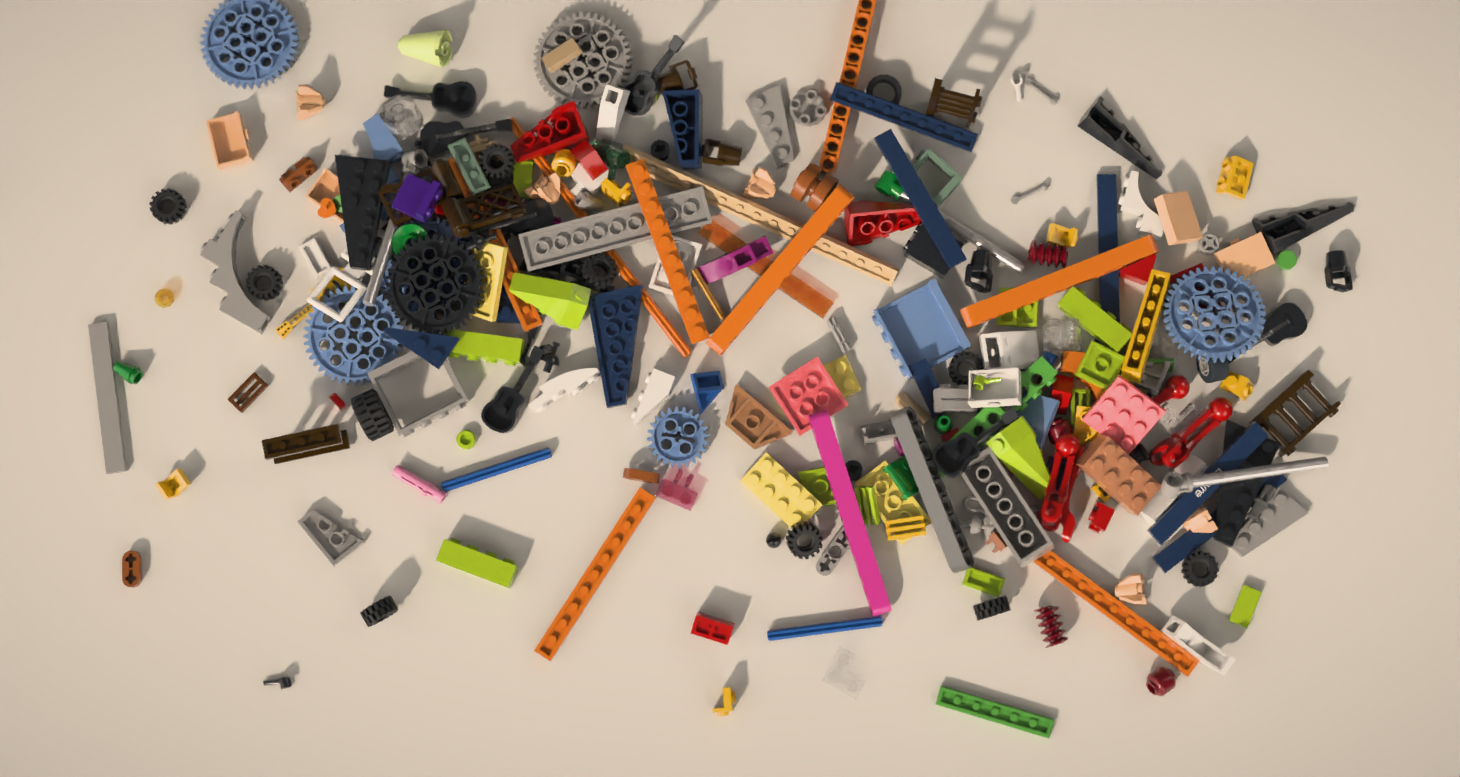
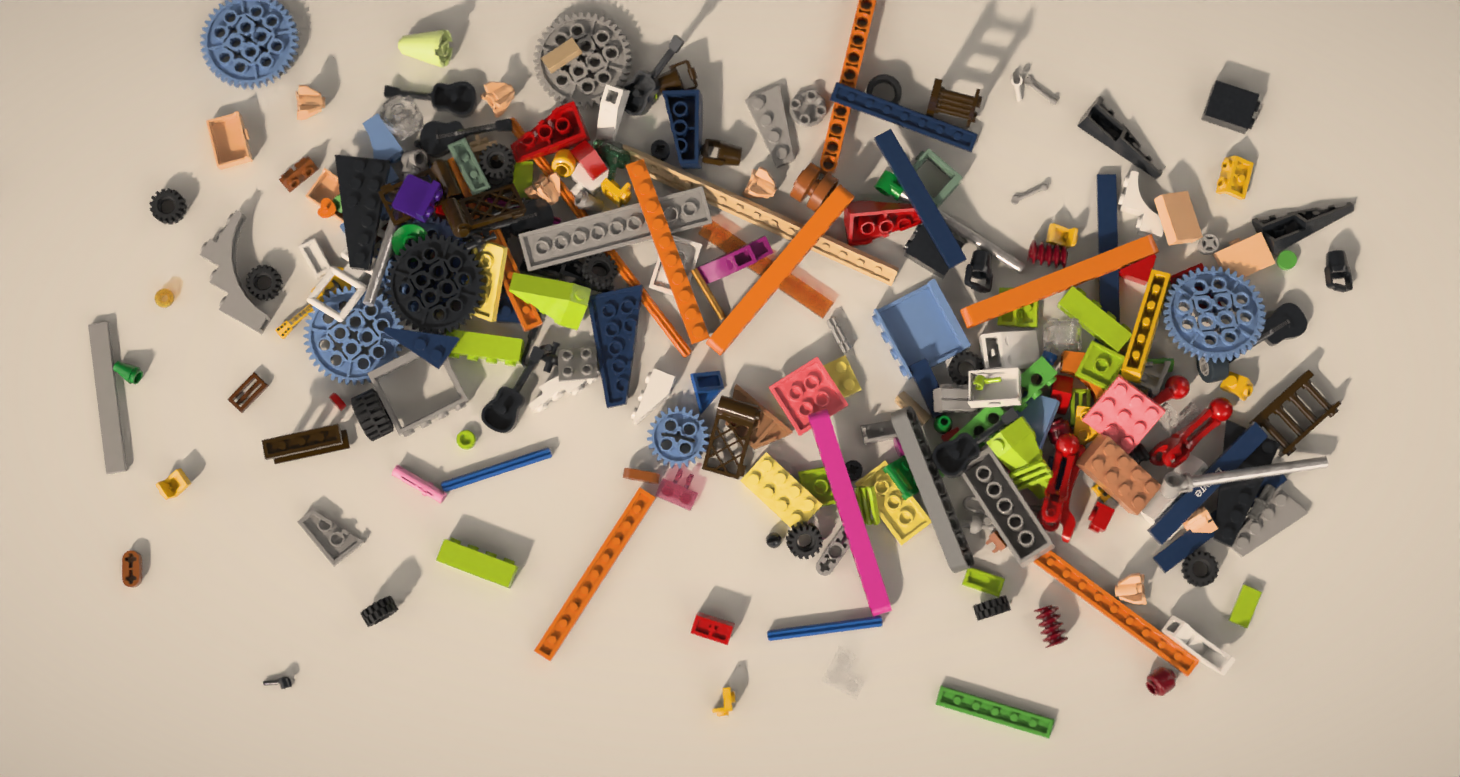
(498, 96): none -> light nougat brick
(577, 364): none -> light grey hinge
(742, 414): none -> dark brown piece
(904, 520): yellow tile -> none
(1017, 481): none -> lime tile
(1231, 107): none -> black brick

